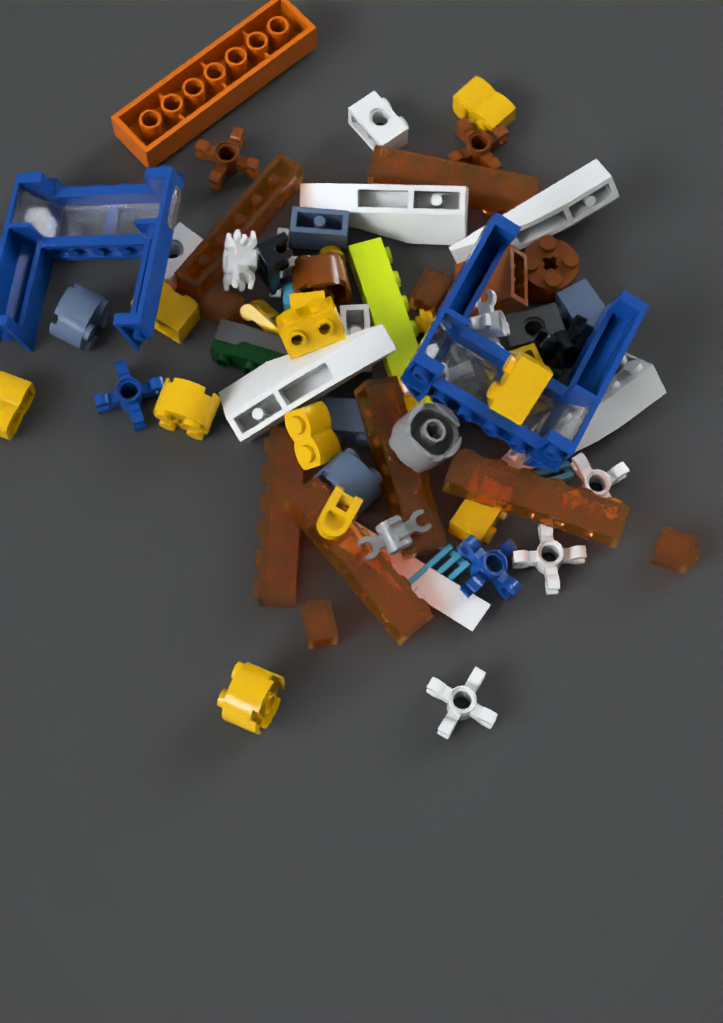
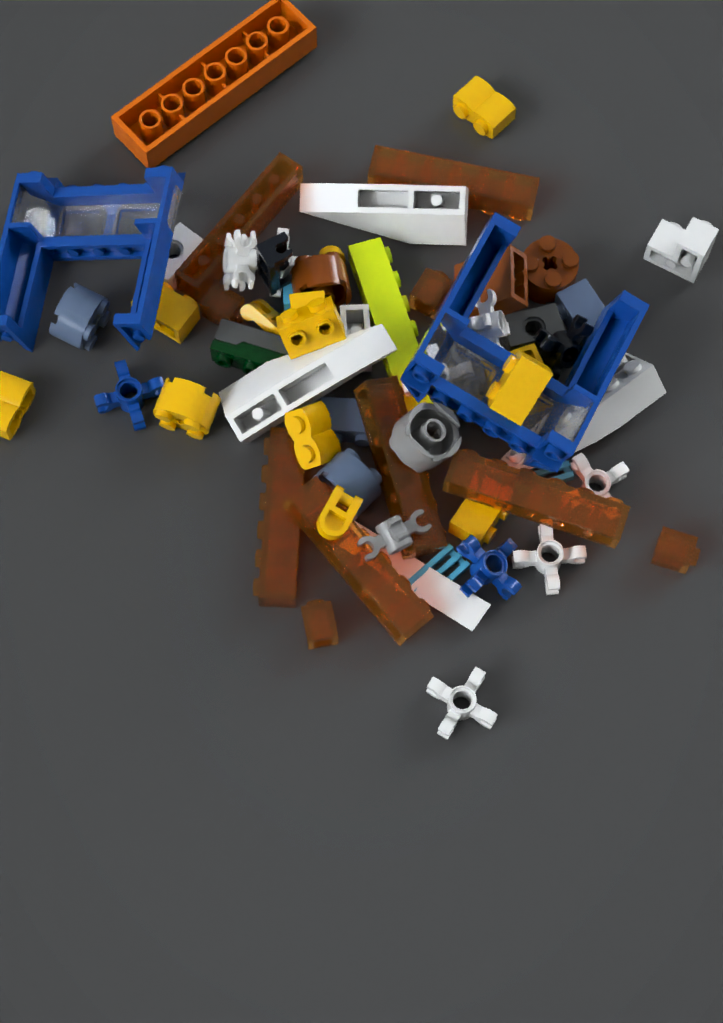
(227, 149): dark orange pin -> none
(251, 697): yellow brick -> none
(319, 228): sand blue brick -> none
(370, 111): white brick -> none
(423, 320): yellow plate -> none
(479, 139): dark orange pin -> none
(554, 208): white wedge -> none
(681, 250): none -> white brick

